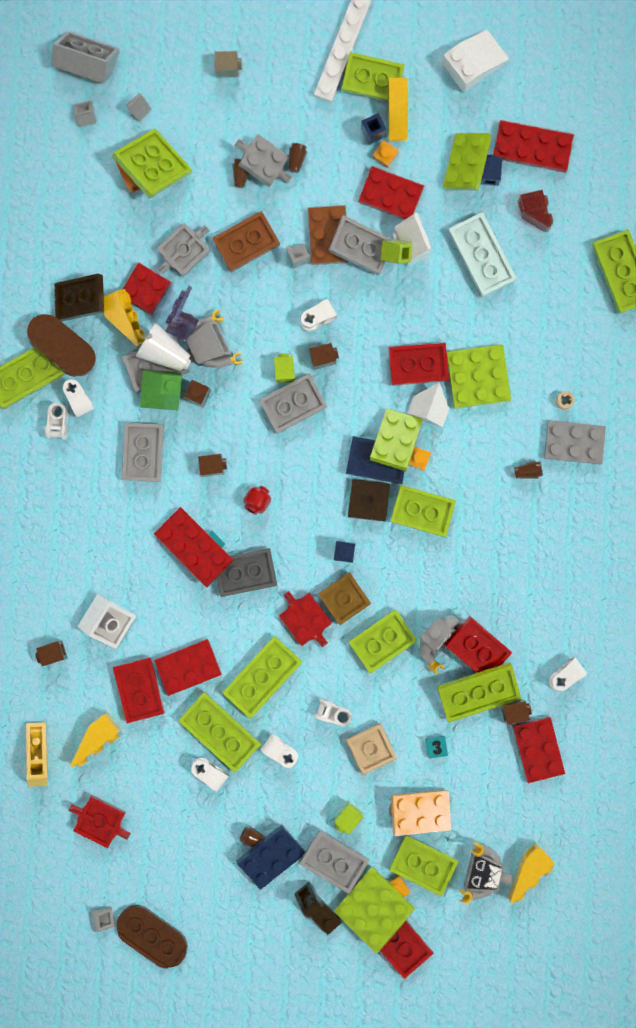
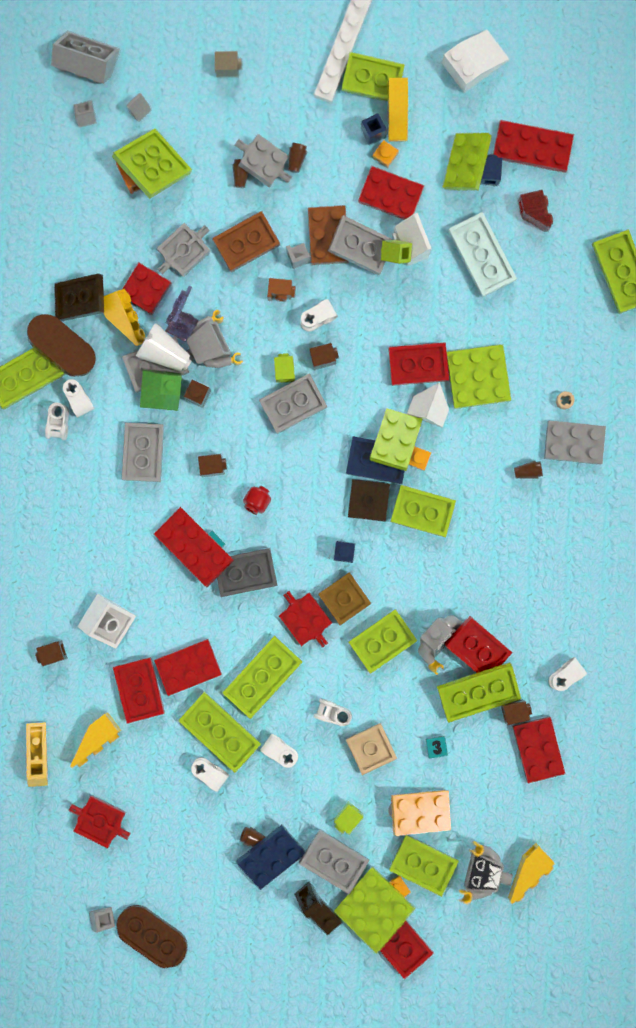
(280, 289): none -> dark orange brick

